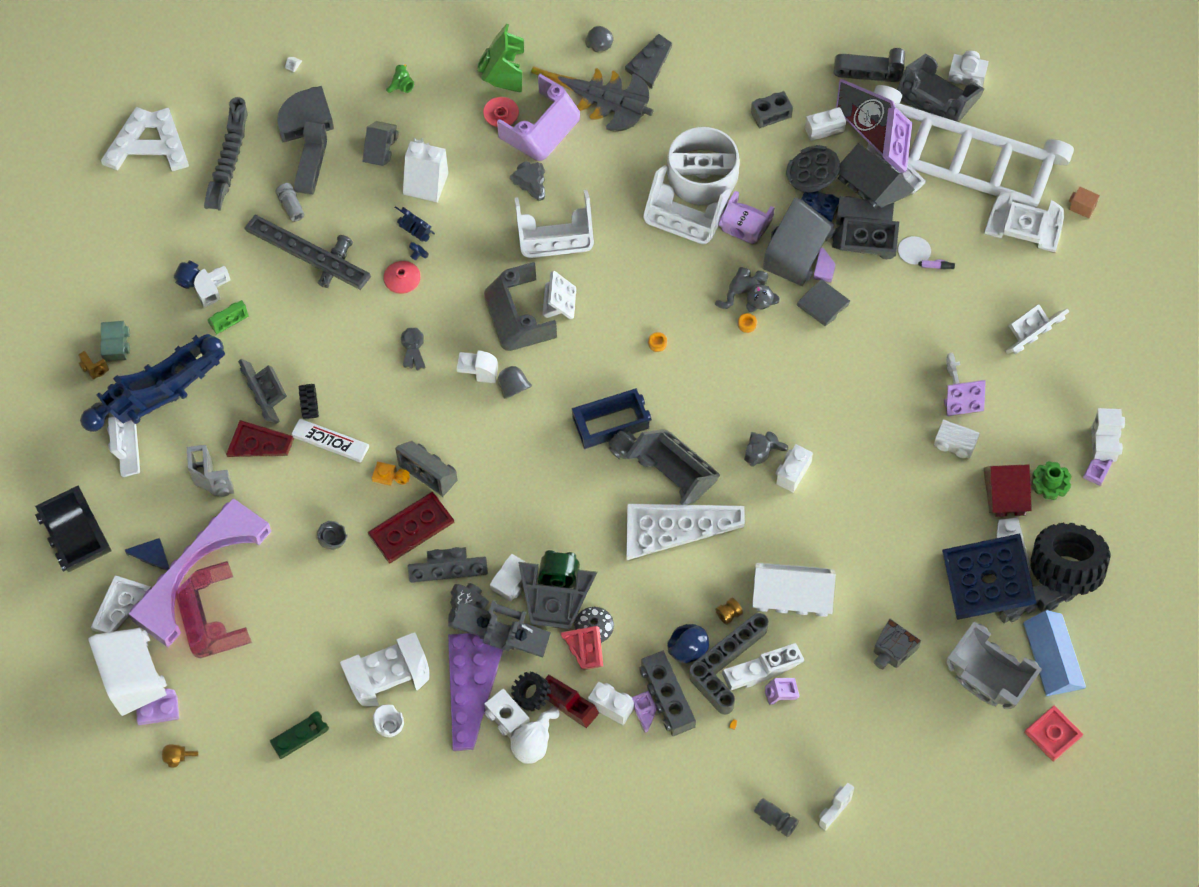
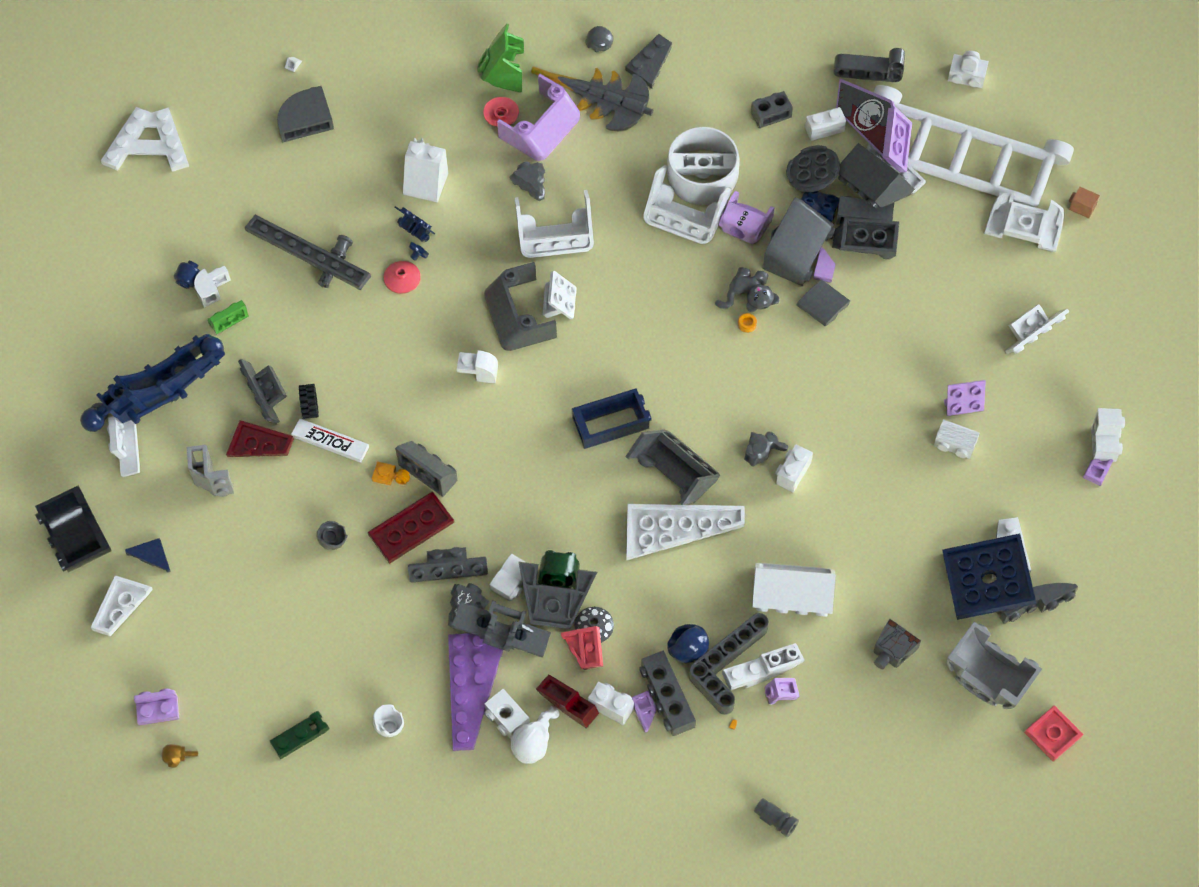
(94, 370): pearl gold bracket -> none
(114, 340): sand green brick -> none
(127, 669): white windscreen -> none
(203, 637): clear pink windscreen -> none
(231, 148): dark grey piece -> none
(231, 526): lavender arch -> none
(291, 204): light grey axle -> none
(311, 158): dark grey beam -> none
(378, 141): dark grey brick -> none
(386, 669): white piece -> none
(401, 80): bright green animal -> none
(412, 340): dark grey piece -> none
(512, 381): dark grey hair -> none
(522, 686): black tyre -> none
(621, 444): dark grey head -> none
(657, 342): light orange tile -> none
(729, 611): pearl gold wheel -> none
(841, 799): white plate -> none
(914, 250): white sticker -> none
(933, 94): dark grey windscreen -> none
(938, 263): piece -> none
(951, 367): white piece -> none
(1008, 489): dark red slope -> none
(1051, 480): bright green plant -> none
(1054, 653): light blue slope -> none
(1068, 575): black tyre -> none

